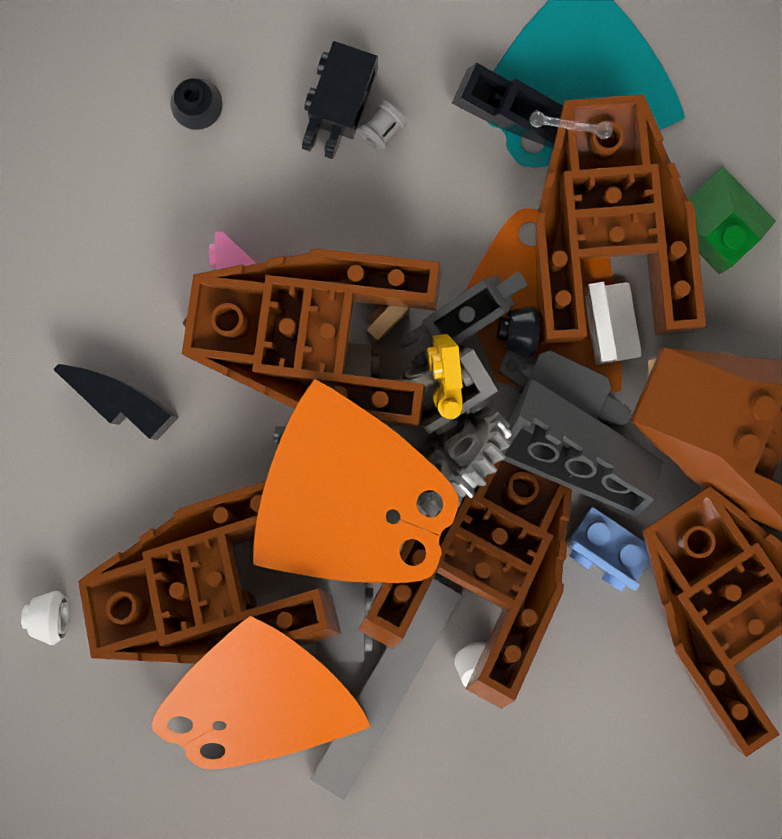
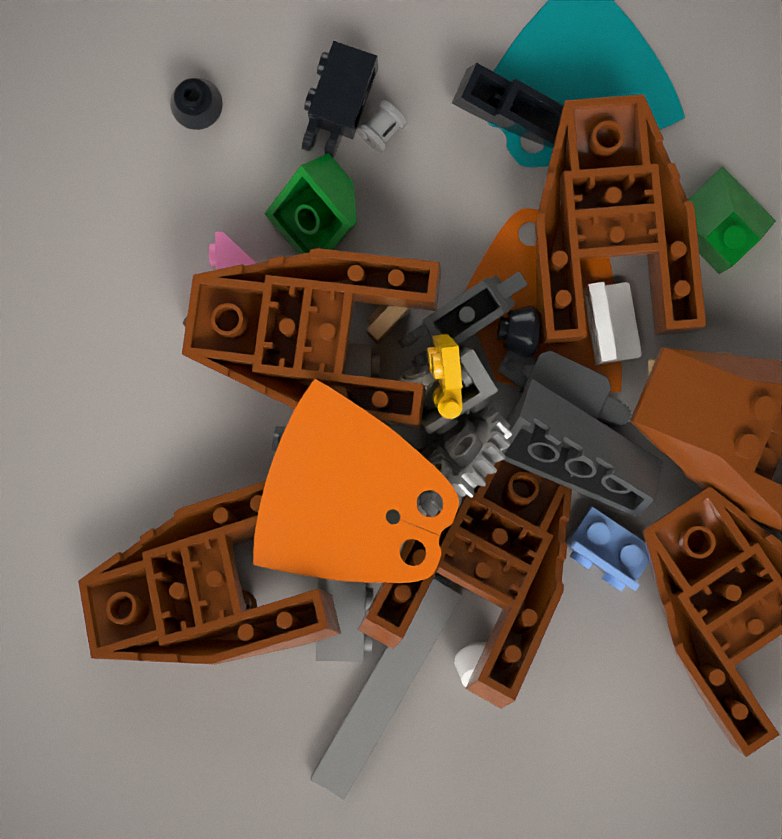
(47, 617): white cone -> none
(118, 400): black slope -> none
(267, 695): orange piece -> none
(315, 206): none -> green slope
(602, 130): clear hinge -> none

